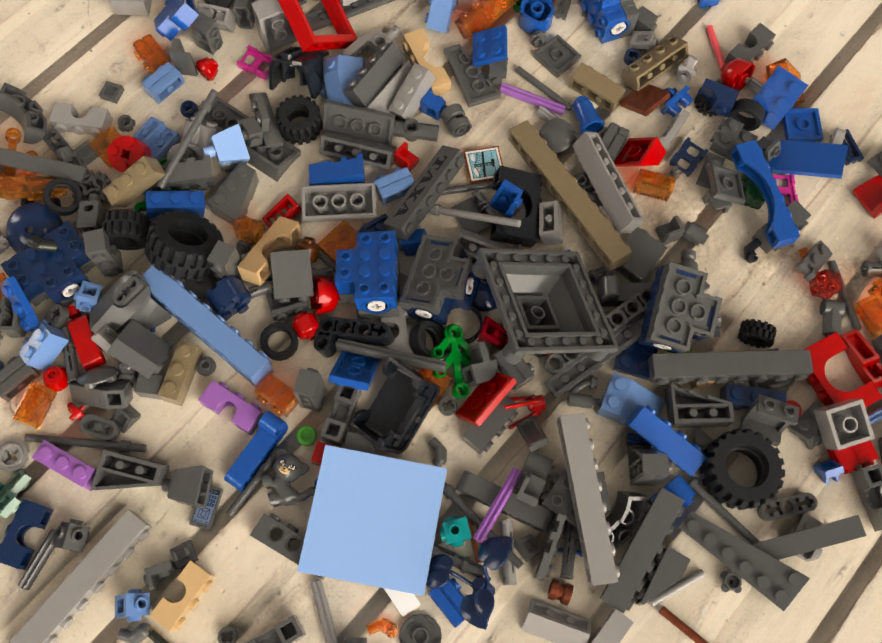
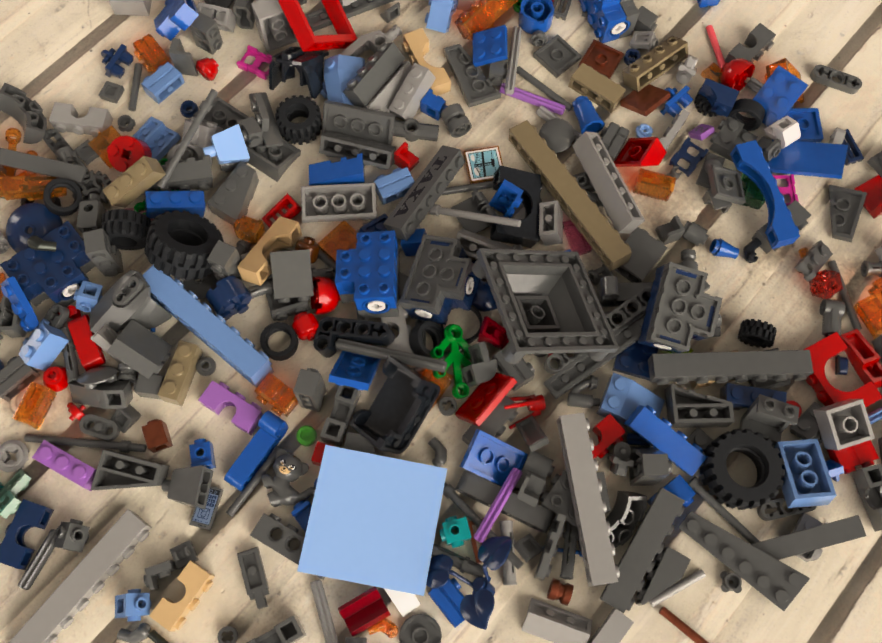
(113, 60): none -> dark blue hips
(135, 87): none -> dark grey bar
(157, 435): none -> copper brick
(207, 458): none -> blue brick
(254, 576): none -> dark grey hinge
(301, 513): none -> blue bracket
(364, 611): none -> dark red panel
(391, 13): none -> dark grey slope
(492, 458): none -> plate
(513, 60): none -> light grey axle
(575, 239): none -> clear pink tile
(602, 58): none -> copper tile
(608, 433): none -> red arch
(620, 459): none -> dark grey hips
(641, 134): none -> light blue plate
(701, 132): none -> medium lavender tile
(712, 72): none -> clear orange tile
(723, 249): none -> blue cone
(785, 130): none -> white brick
(806, 474): none -> medium blue brick
(841, 365): none -> dark blue piece
(845, 211): none -> dark grey wing
(846, 87): none -> dark grey beam

